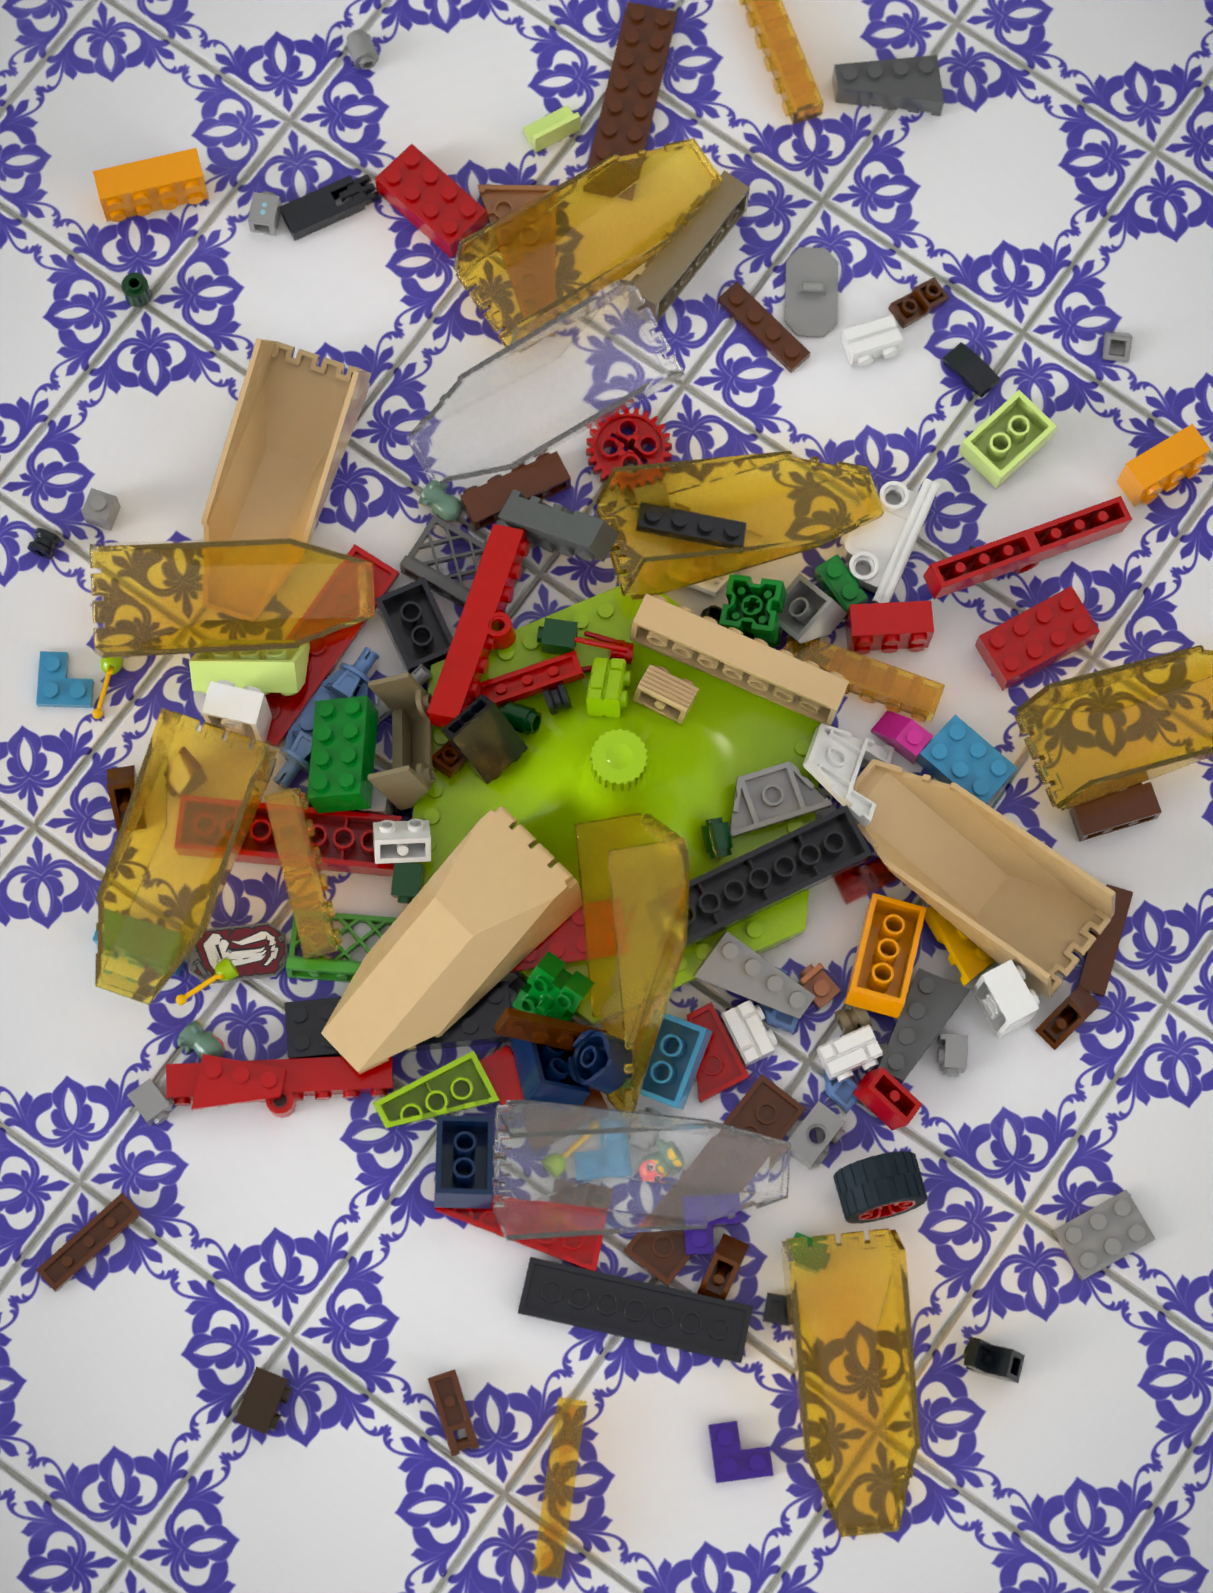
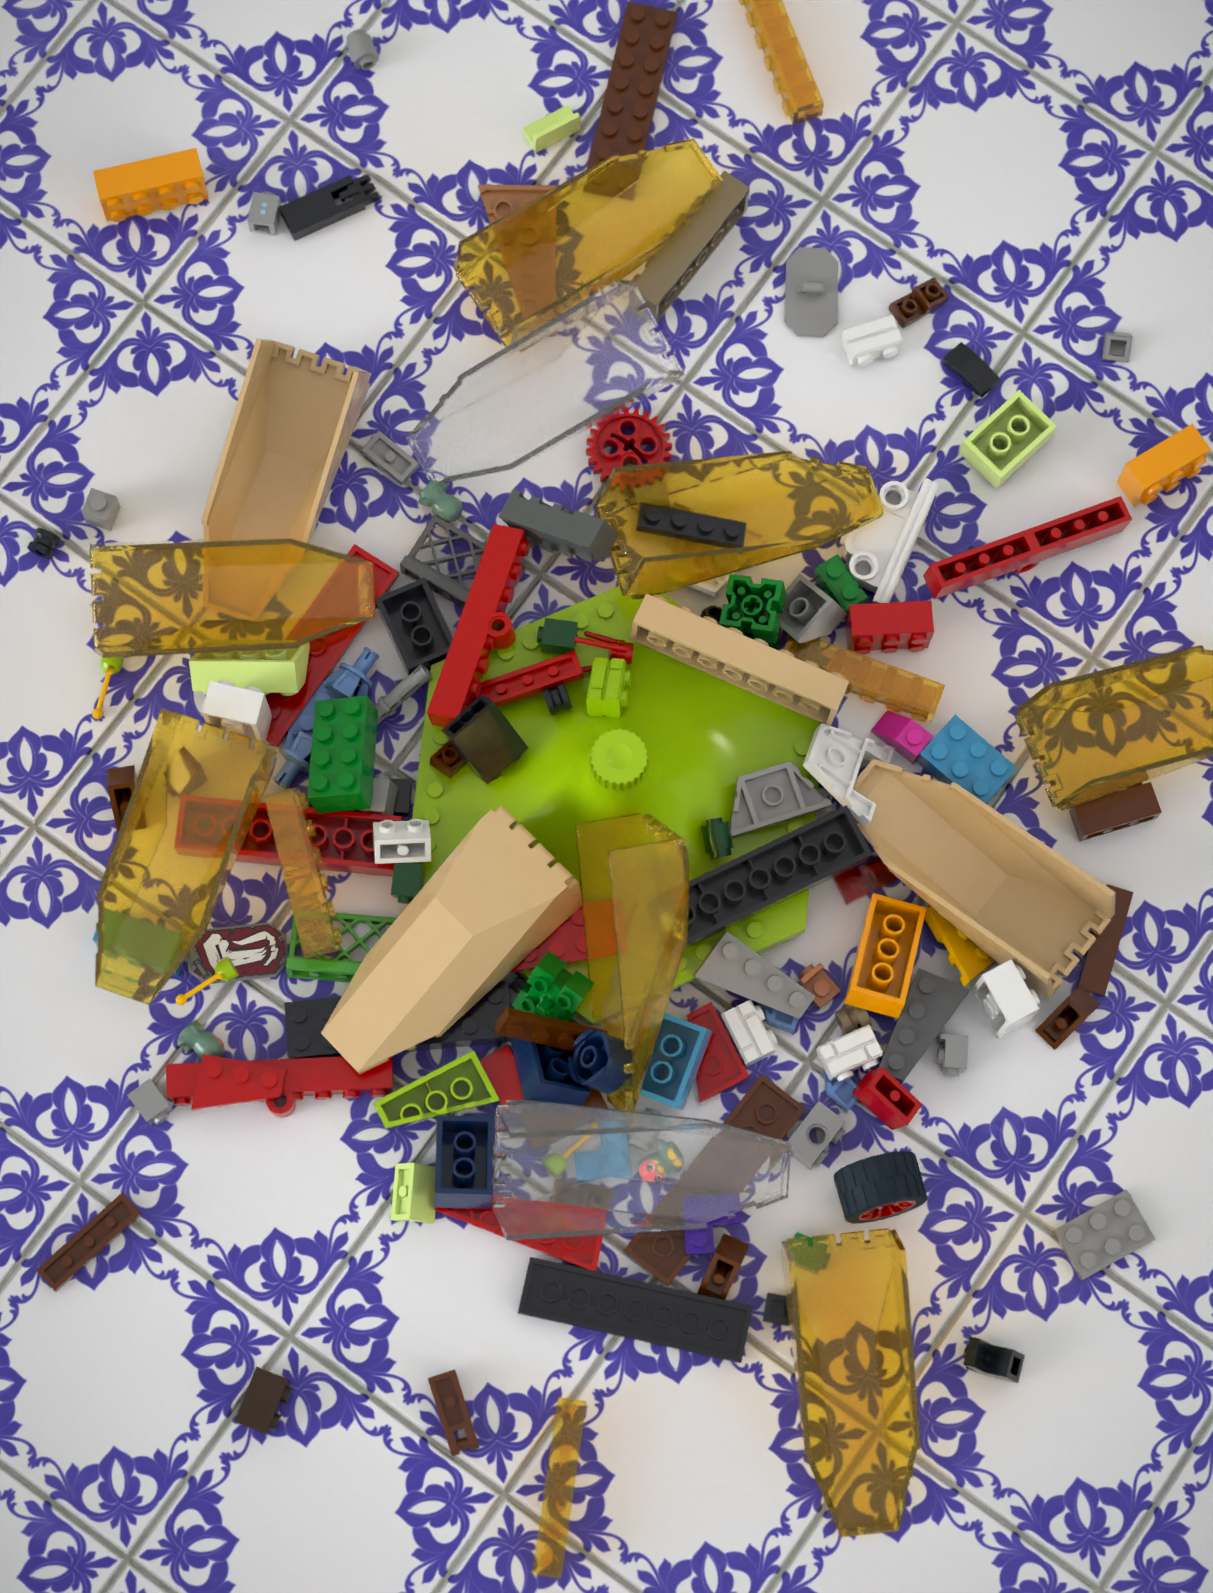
(56, 689): dark azure plate -> none
(136, 289): dark green brick -> none
(390, 458): none -> light grey plate
(411, 741): dark tan windscreen -> none
(413, 1193): none -> yellowish green panel
(430, 200): red brick -> none
(522, 717): dark green brick -> none
(539, 479): reddish brown brick -> none
(666, 693): tan brick -> none
(732, 1462): dark purple plate -> none
(764, 327): reddish brown plate -> none
(891, 83): dark grey wedge -> none
(1037, 638): red brick -> none

